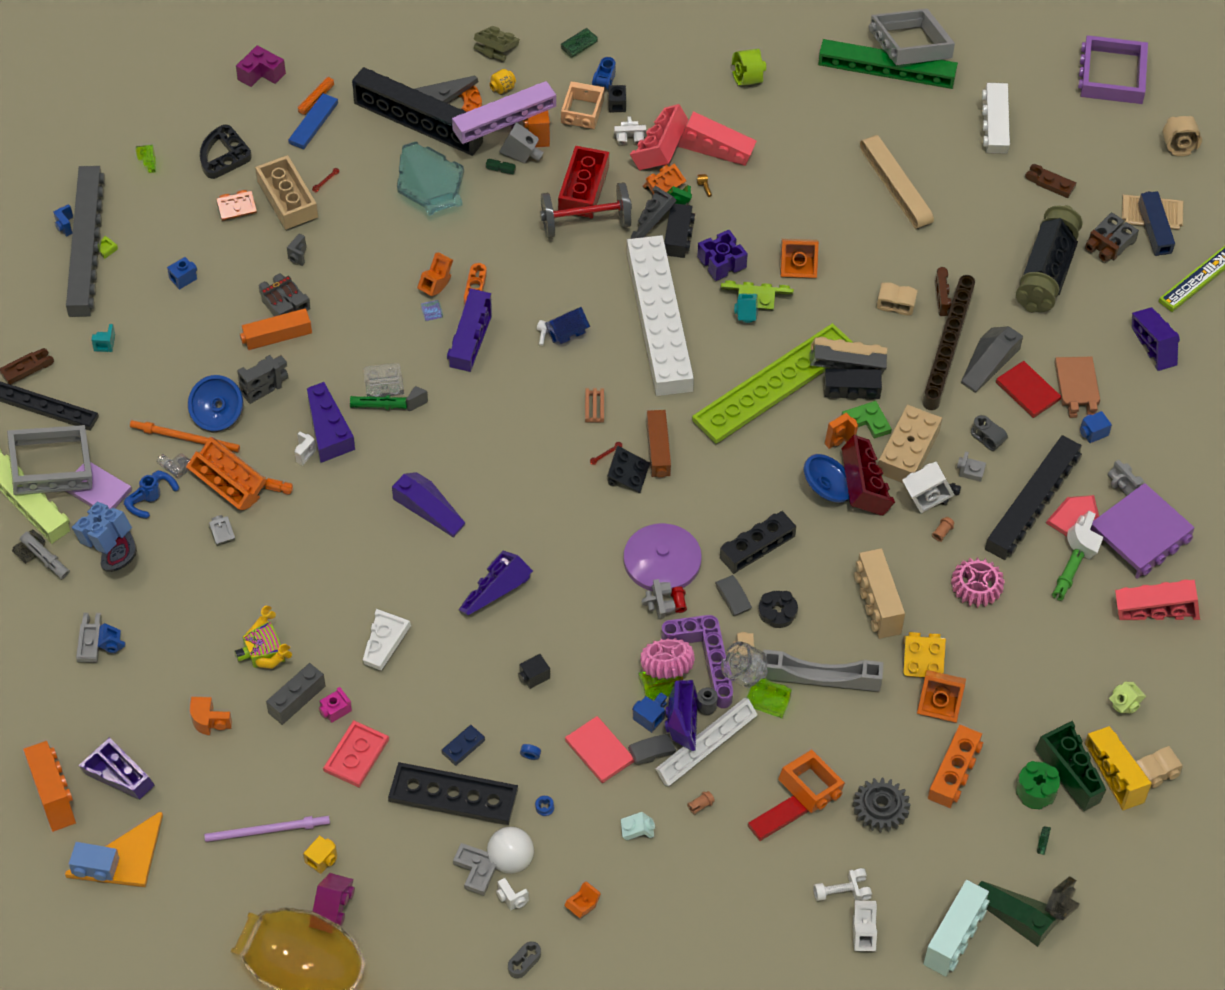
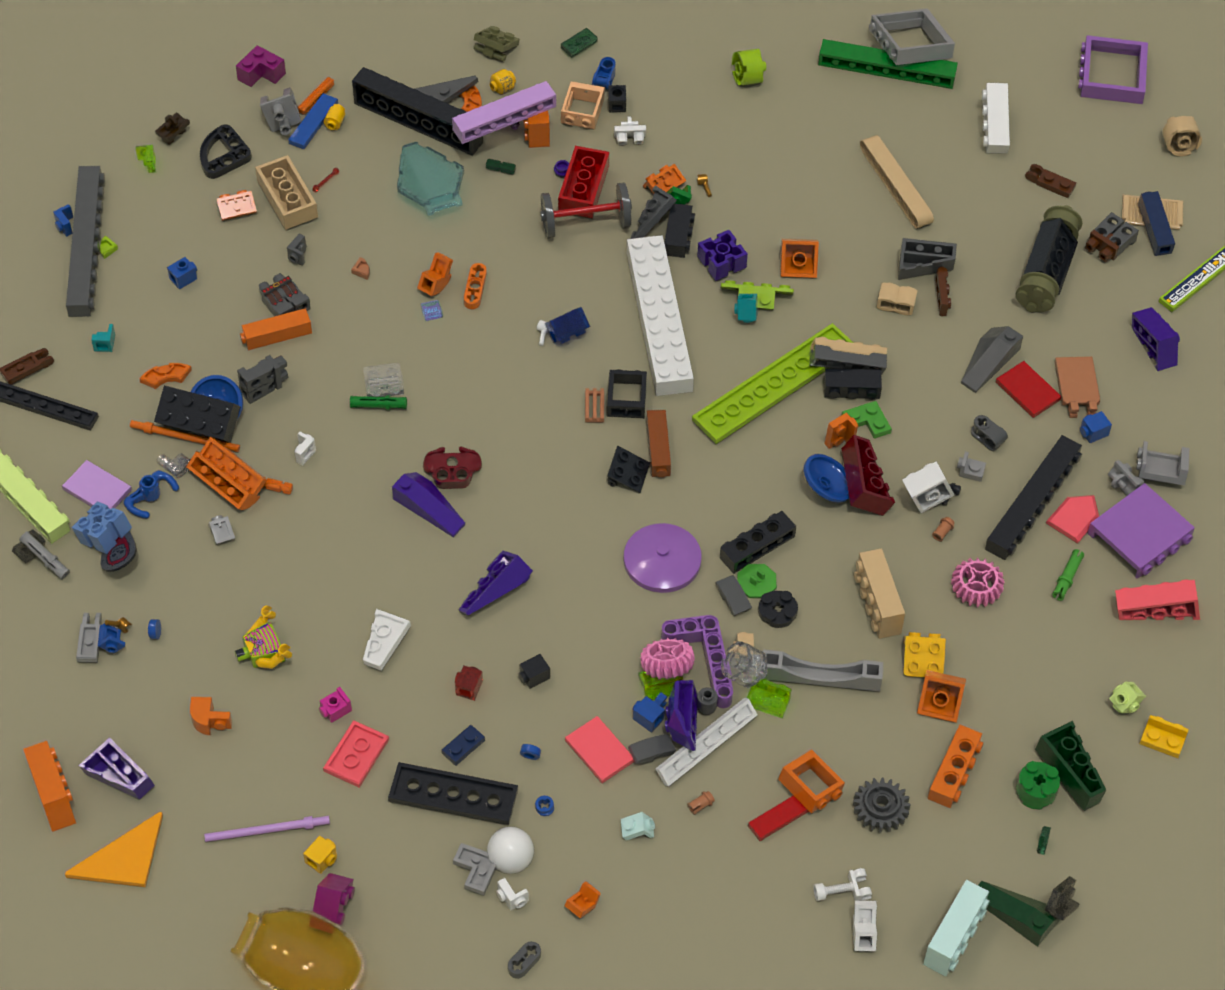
(49, 482): light grey window -> none
(93, 861): medium blue brick -> none
(122, 623): none -> pearl gold hand
(154, 629): none -> blue tile
(168, 373): none -> orange tile
(172, 127): none -> dark brown hips
(197, 413): none -> black brick
(281, 112): none -> light grey piece
(295, 693): dark grey brick -> none
(329, 425): dark purple wedge -> none
(334, 117): none -> yellow brick
(361, 269): none -> nougat tile
(416, 398): dark grey slope -> none
(436, 463): none -> dark red piece
(468, 682): none -> clear red brick
(470, 330): dark purple wedge -> none
(521, 144): light grey torso -> none
(561, 168): none -> dark purple plate
(593, 461): clear red hinge -> none
(624, 408): none -> black window
(659, 590): light grey hips -> none
(661, 139): coral wedge -> none
(679, 599): red pin -> none
(716, 140): coral wedge -> none
(757, 580): none -> bright green piece
(909, 443): tan brick -> none
(925, 257): none -> dark grey wedge
(949, 342): dark brown beam -> none
(1082, 538): white brick -> none
(1118, 768): yellow wedge -> none
(1160, 766): tan brick -> none
(1163, 466): none -> light grey panel
(1164, 736): none -> yellow bracket

